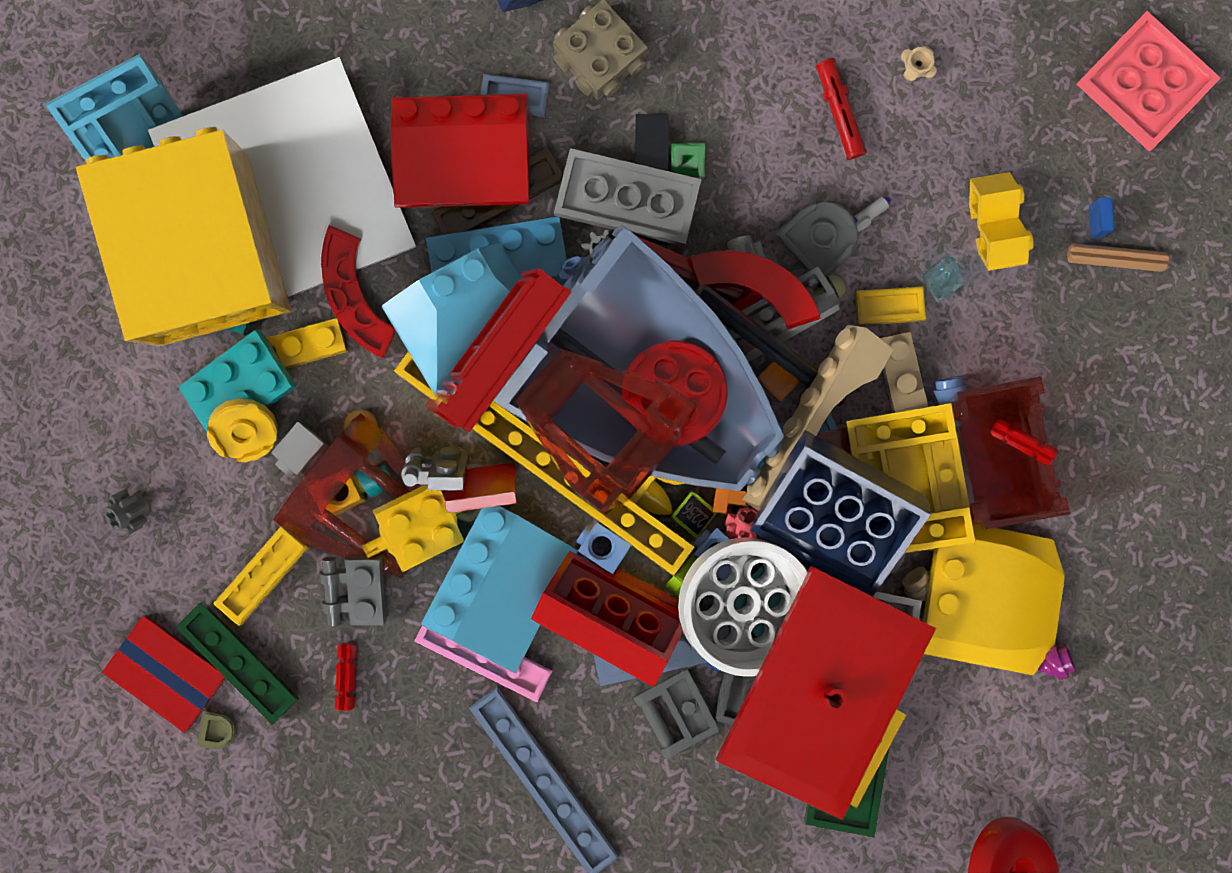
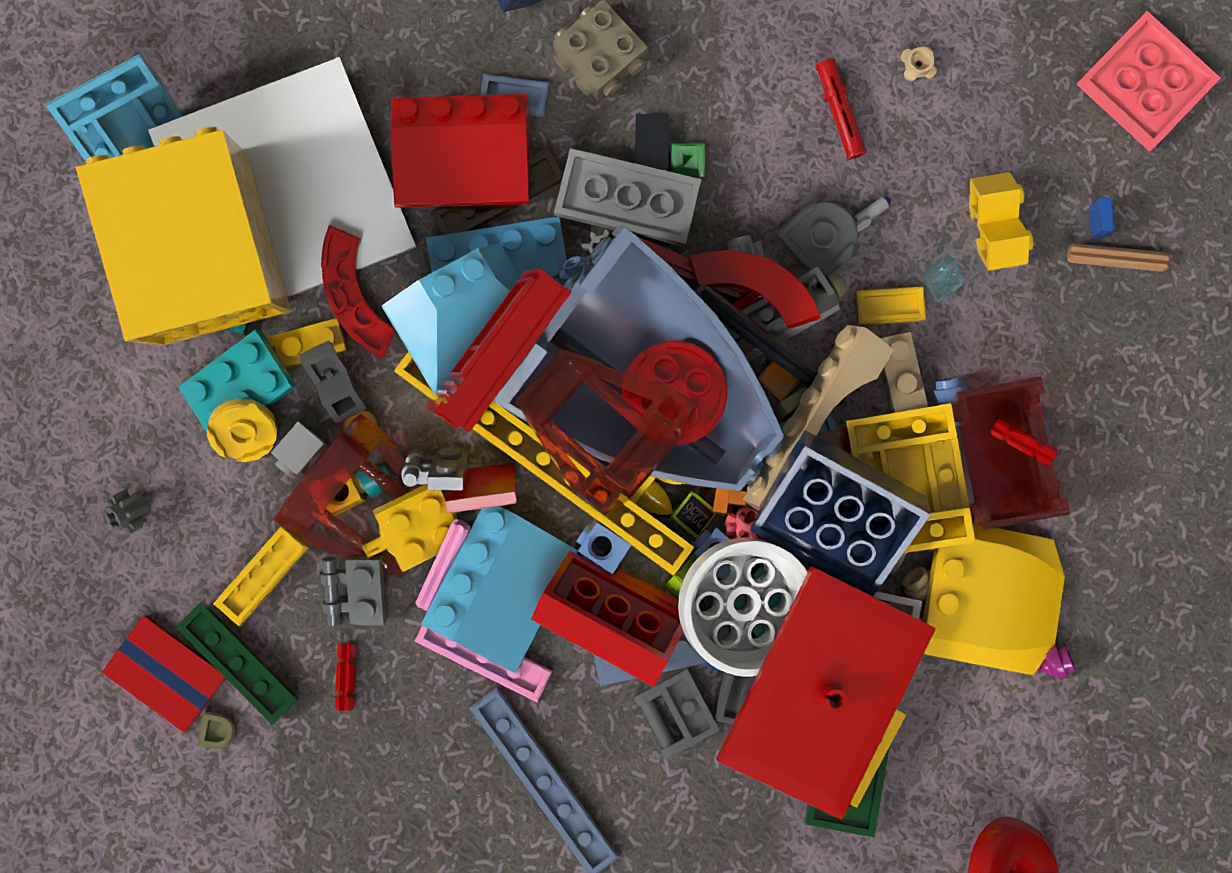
(333, 381): none -> dark grey brick
(449, 549): none -> bright pink axle
(789, 405): none -> olive tile

